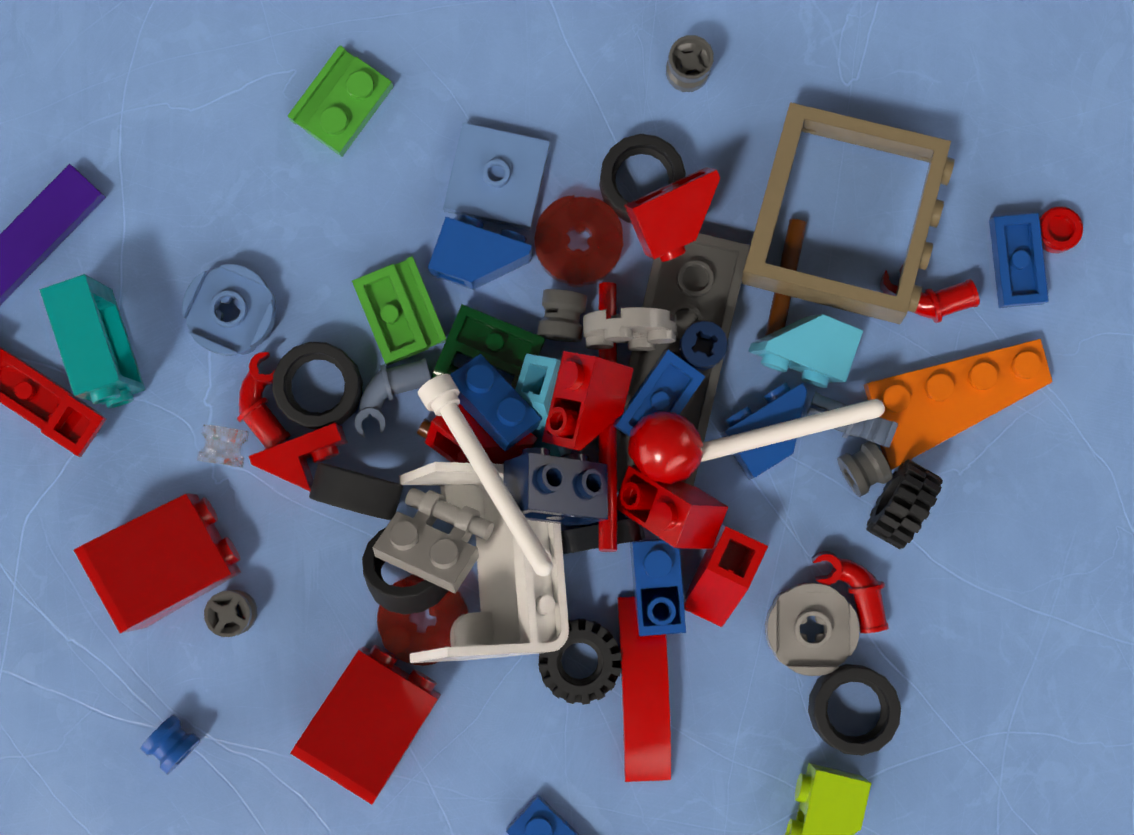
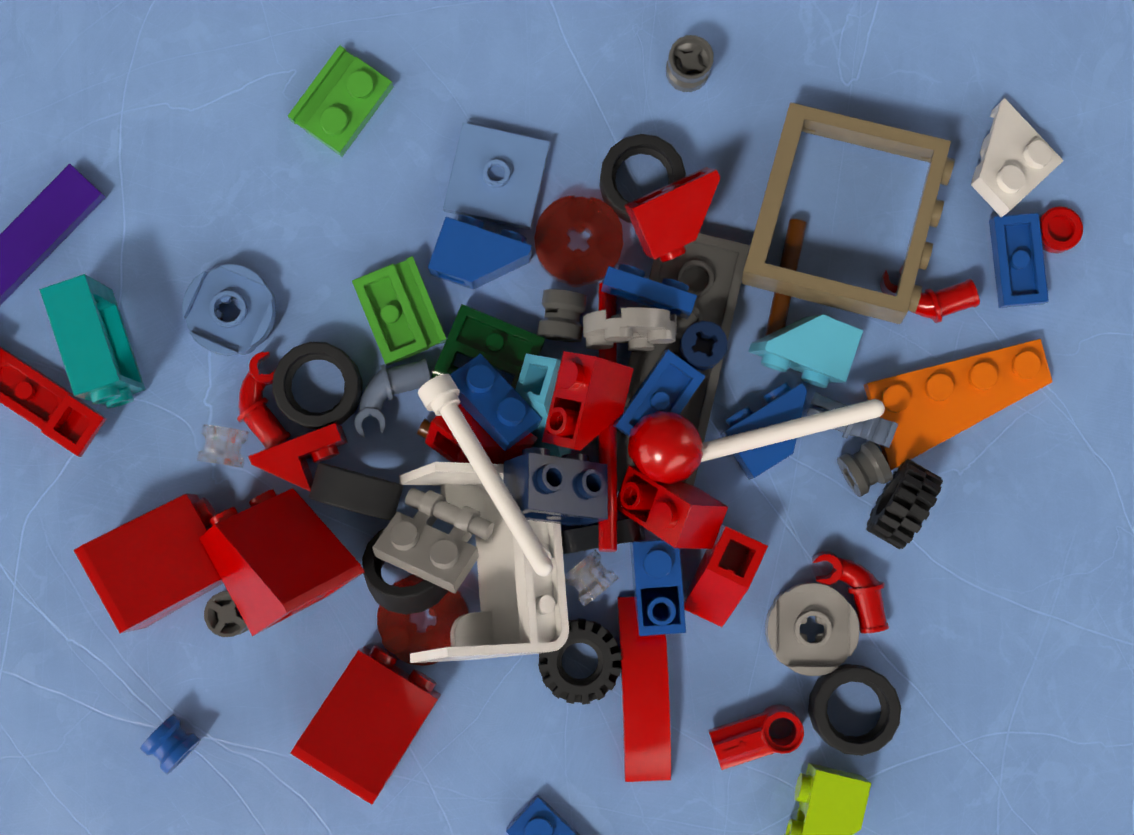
(277, 558): none -> red slope
(590, 578): none -> clear wheel
(630, 284): none -> blue plate
(750, 737): none -> red piece
(1011, 160): none -> white wing

